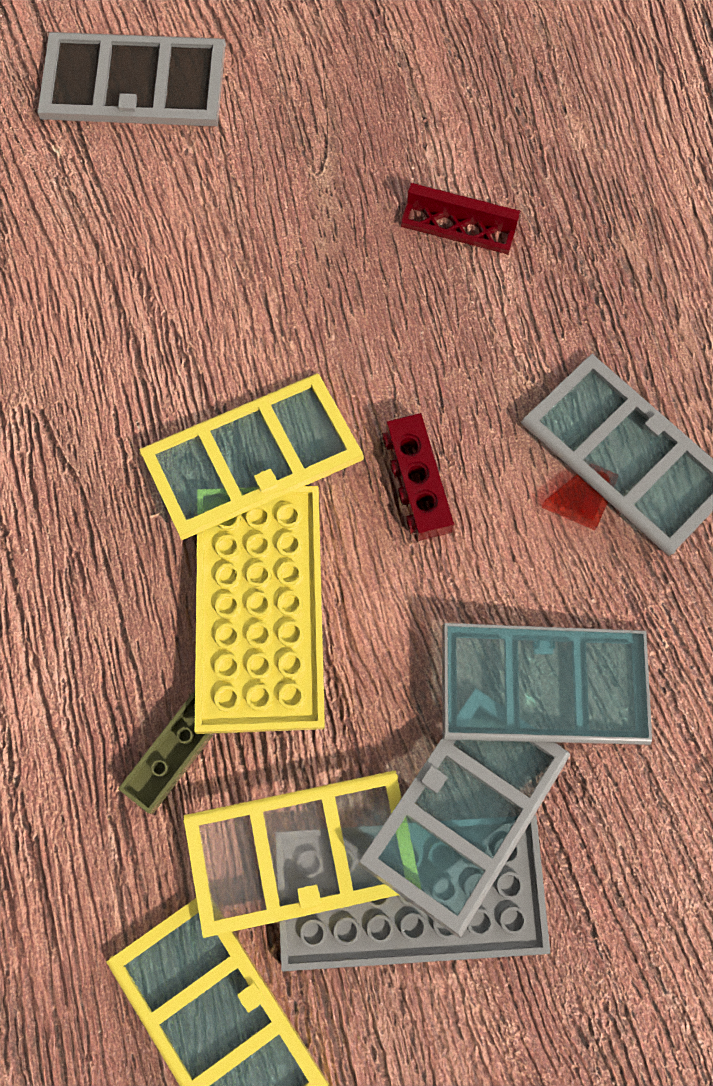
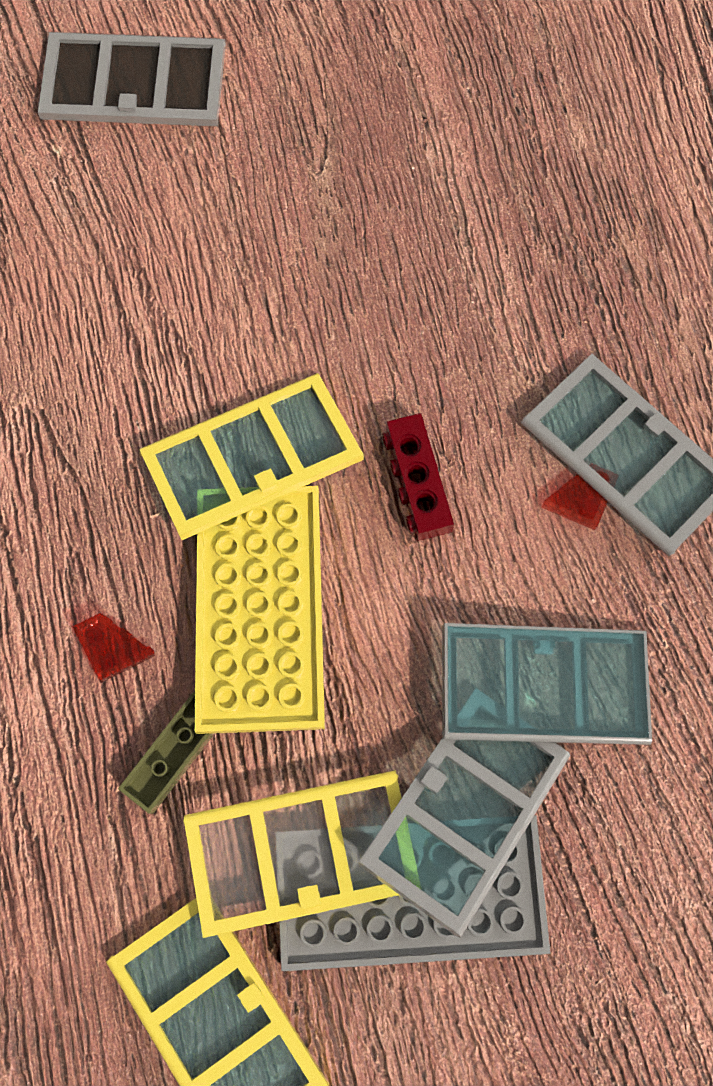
(109, 646): none -> clear red wing
(460, 209): dark red fence -> none

